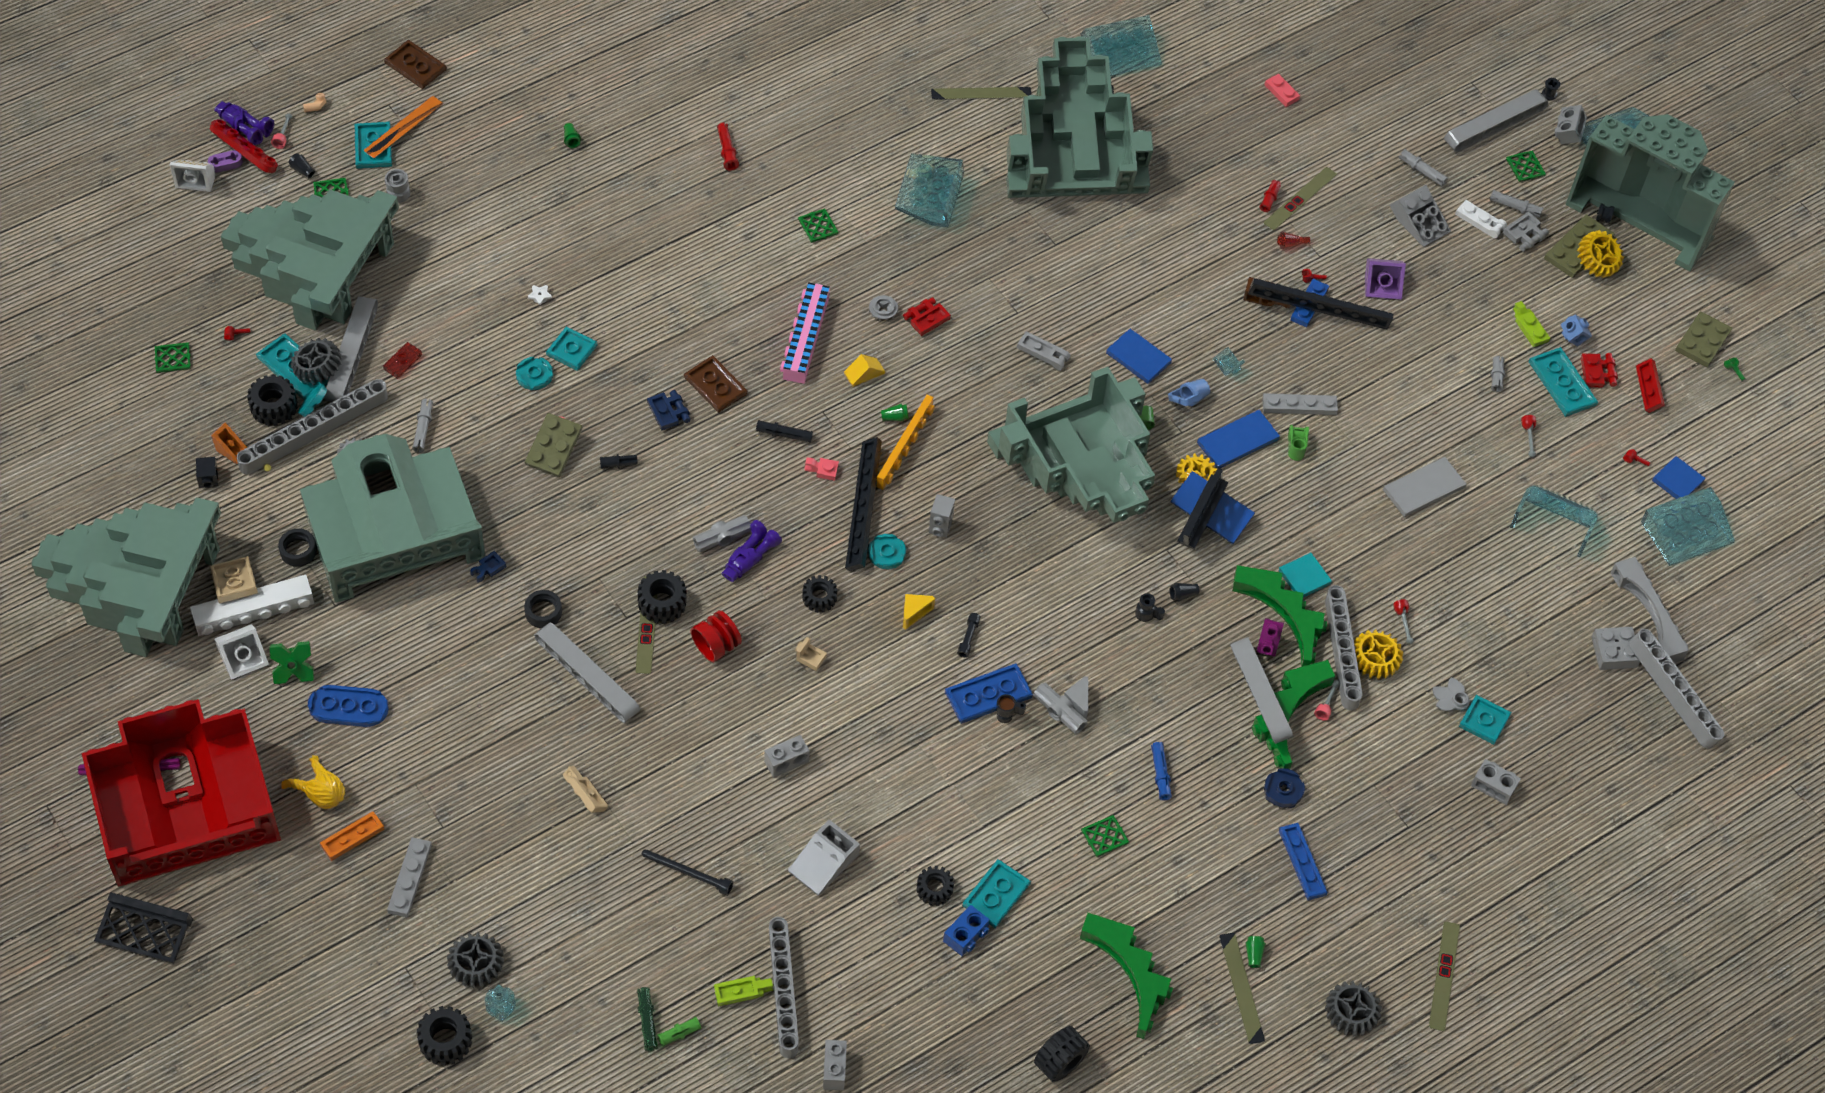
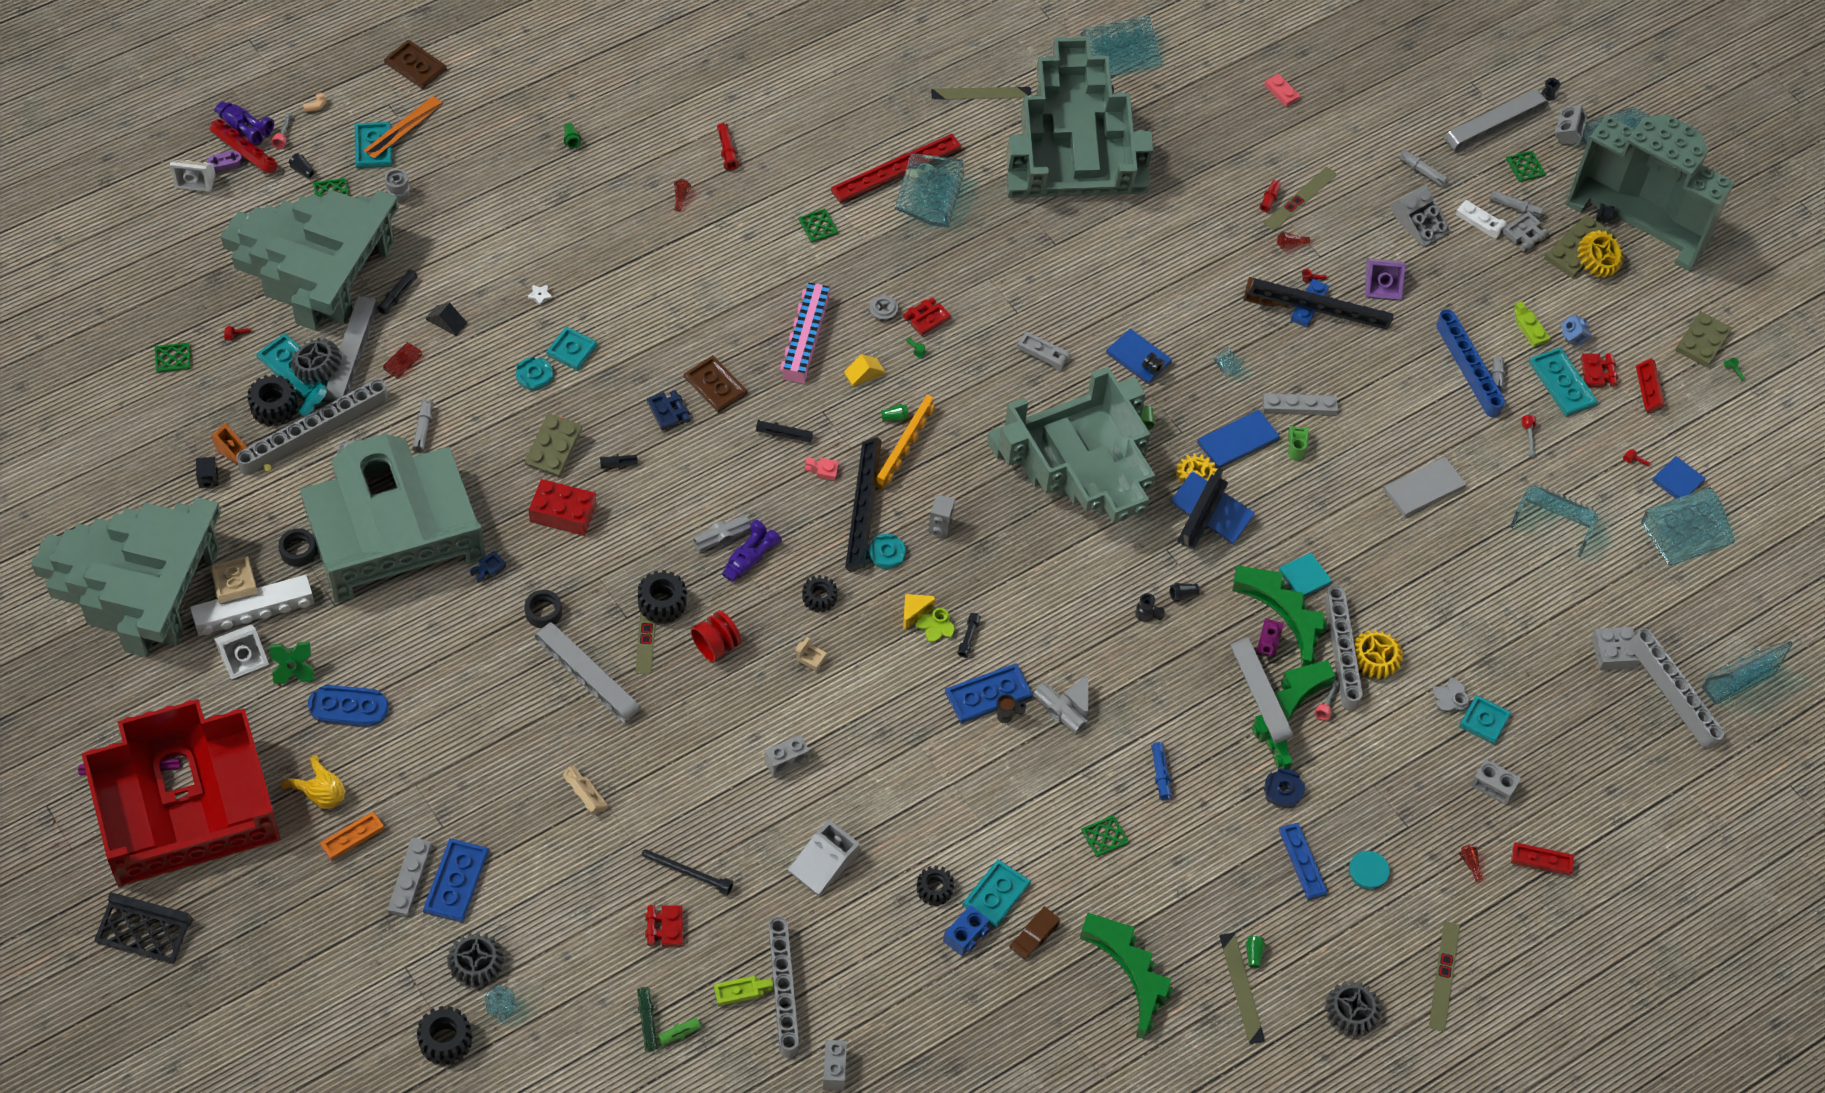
(392, 297): none -> black pin
(447, 318): none -> black slope
(456, 880): none -> blue tile
(562, 507): none -> red brick
(671, 925): none -> red plate
(681, 190): none -> clear red cone
(891, 169): none -> red plate
(919, 348): none -> green hand
(935, 627): none -> lime plate
(1035, 933): none -> reddish brown piece
(1061, 1053): black tyre -> none
(1153, 364): none -> black wheel
(1190, 393): medium blue piece -> none
(1369, 870): none -> teal tile
(1401, 608): hinge -> none
(1470, 363): none -> blue beam
(1471, 858): none -> clear red cone
(1542, 859): none -> red plate
(1631, 576): light grey arch -> none
(1745, 672): none -> clear light blue slope

